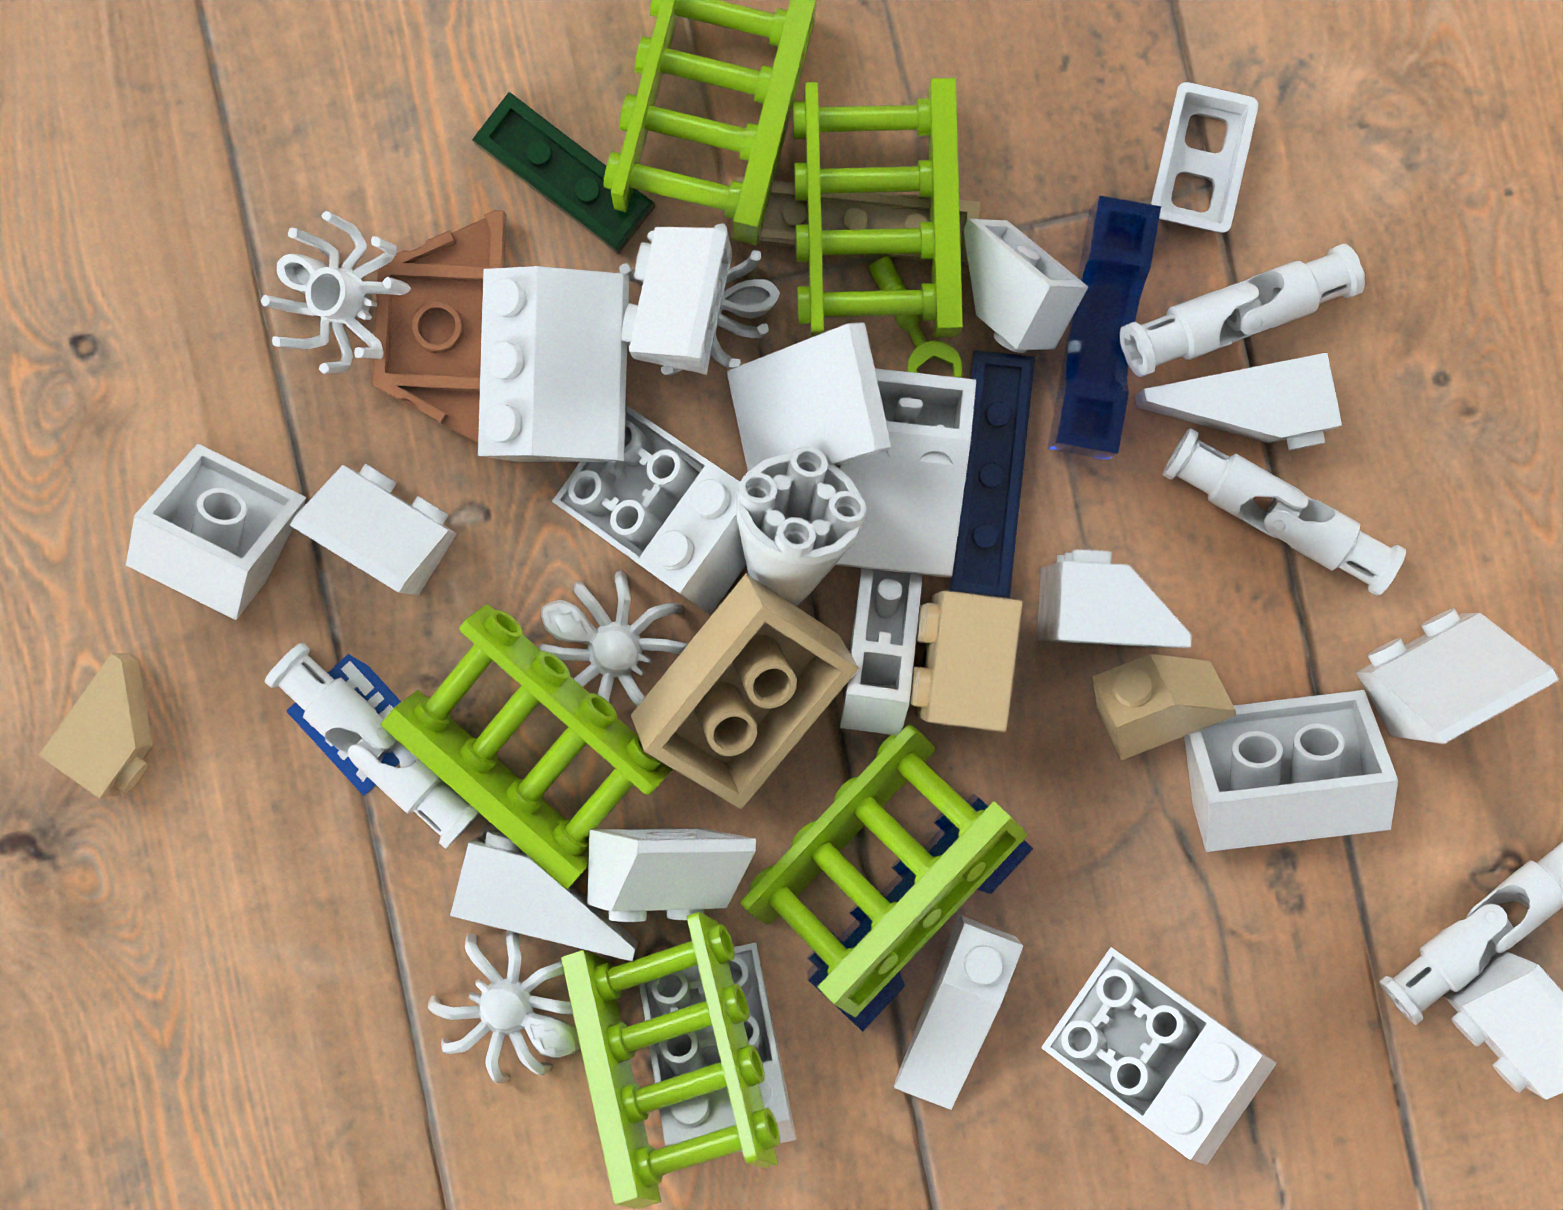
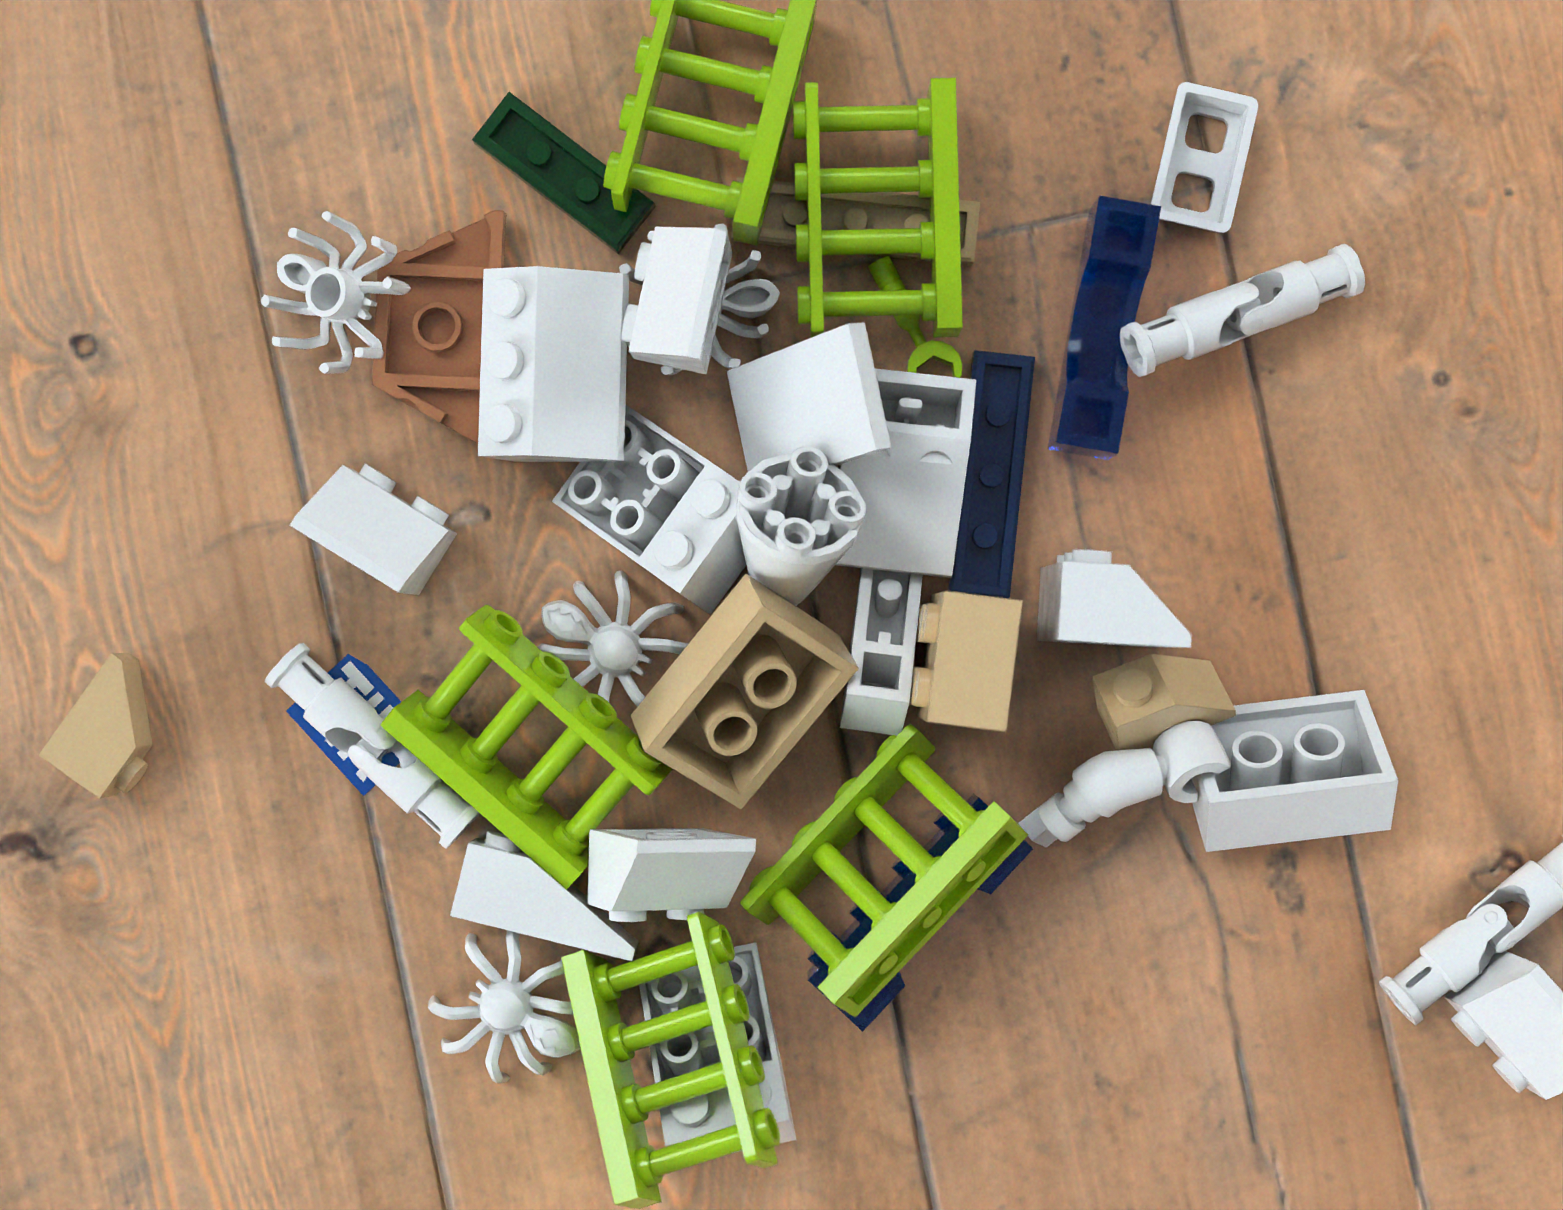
(213, 531): white slope -> none
(958, 1011): white slope -> none
(1019, 286): white slope -> none
(1126, 778): none -> white piece
(1158, 1057): white slope -> none
(1264, 402): white slope -> none
(1292, 516): white piece -> none
(1450, 677): white slope -> none

